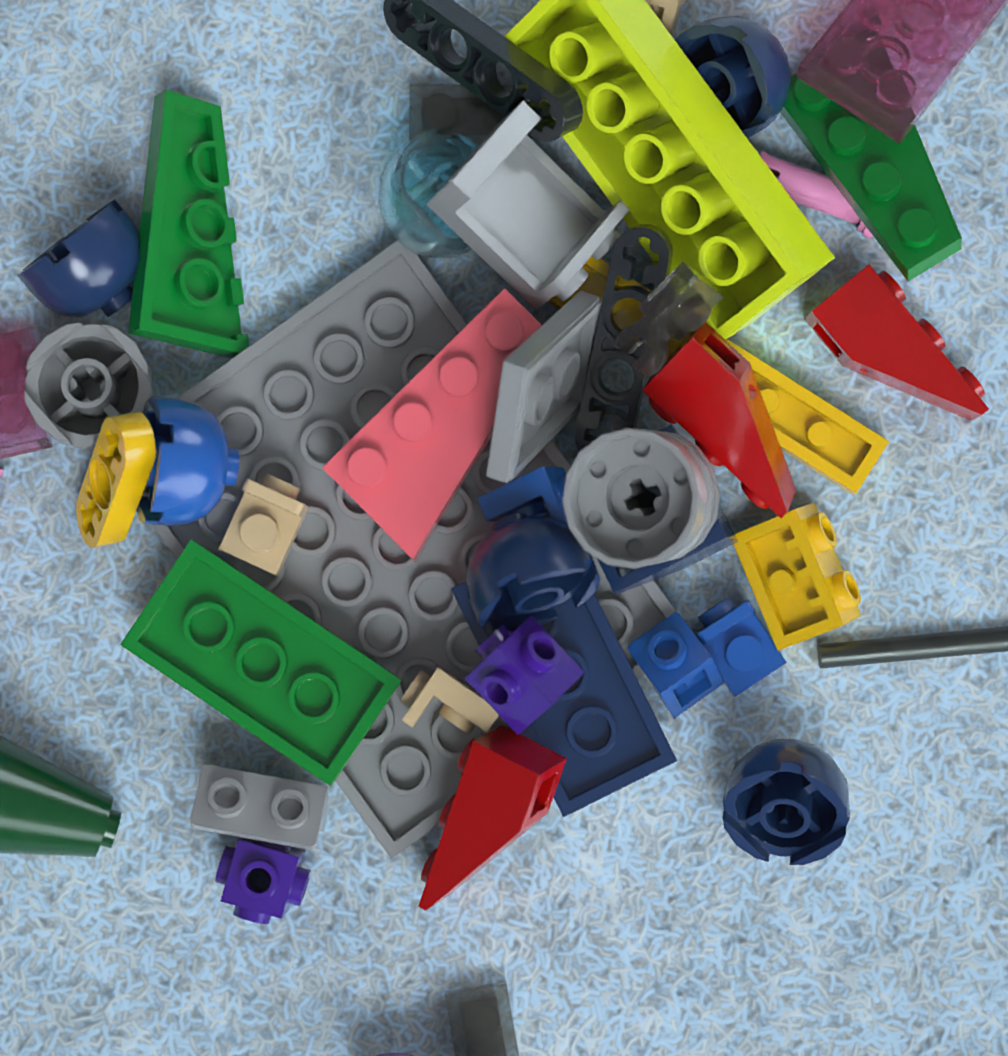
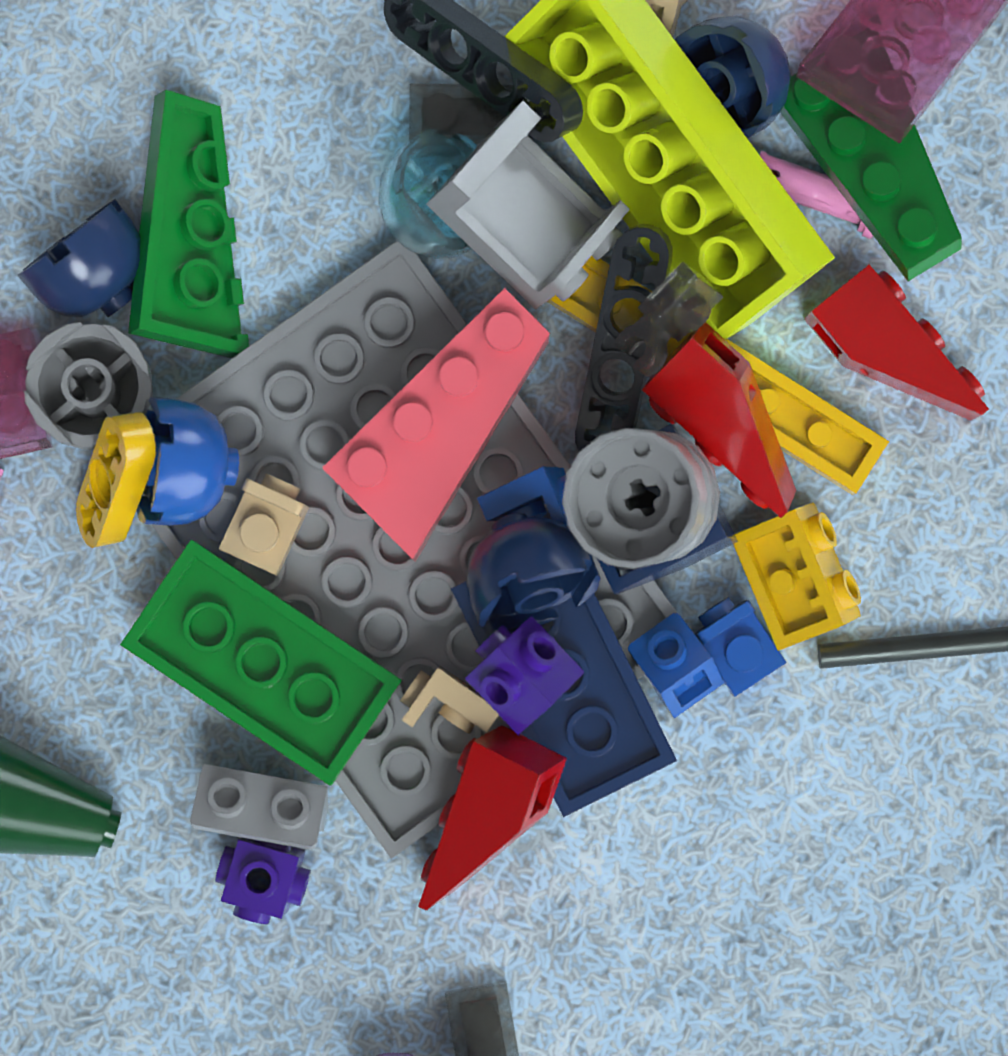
(542, 386): light grey tile -> none
(787, 802): dark blue cylinder -> none

